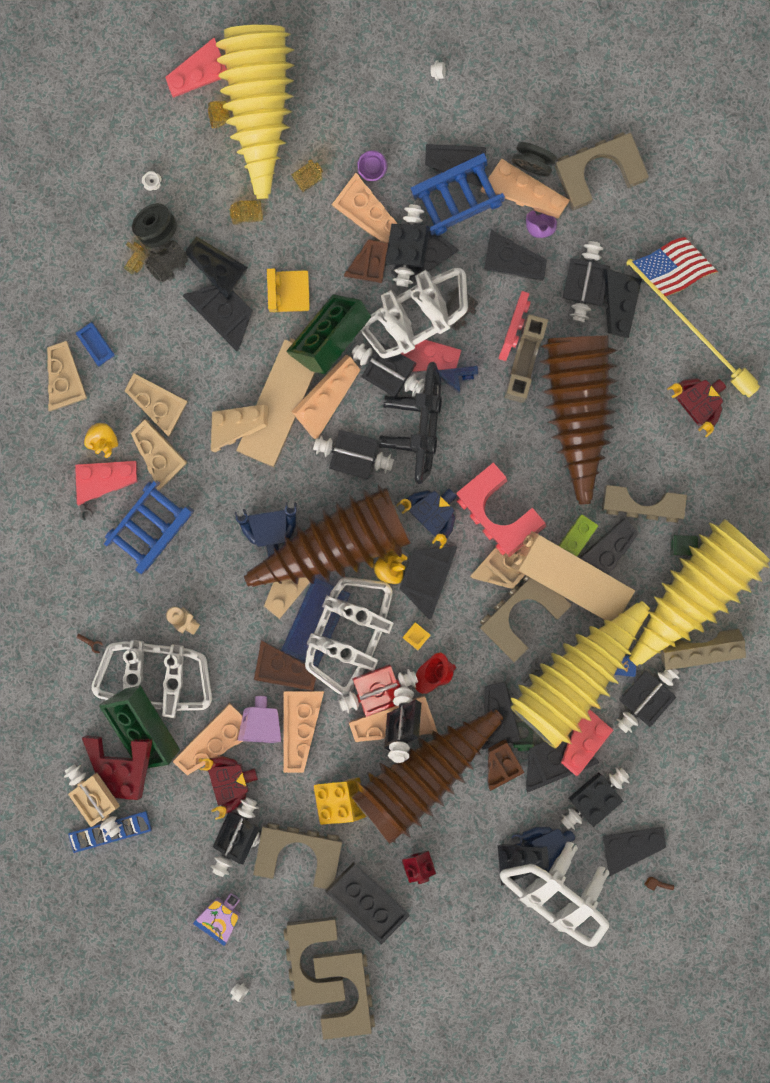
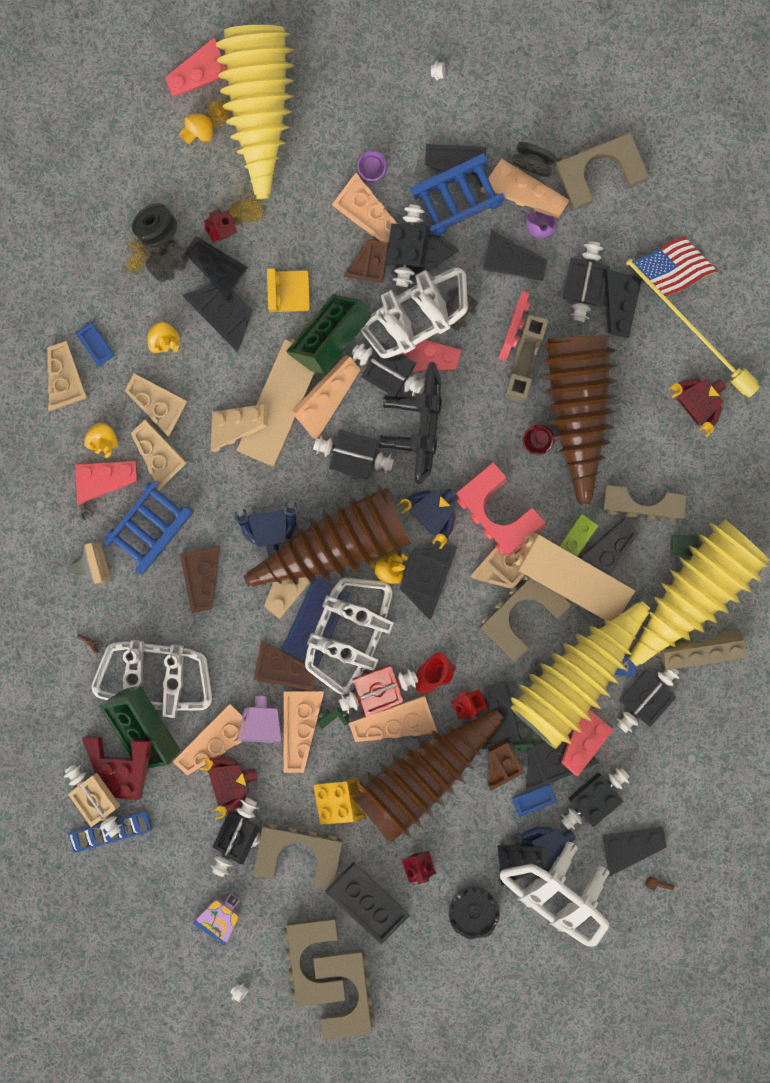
(92, 564): none -> tan piece
(146, 181): white plate -> none
(162, 337): none -> yellow piece
(182, 620): tan hips -> none
(197, 125): none -> yellow piece
(200, 577): none -> reddish brown wing
(220, 225): none -> dark red brick
(308, 175): clear yellow bracket -> none
(327, 717): none -> dark green bracket
(402, 724): black plate -> none
(416, 636): yellow plate -> none
(452, 376): clear blue slope -> none
(468, 704): none -> red brick
(476, 927): none -> black plate
(534, 800): none -> blue tile
(538, 439): none -> dark red hair

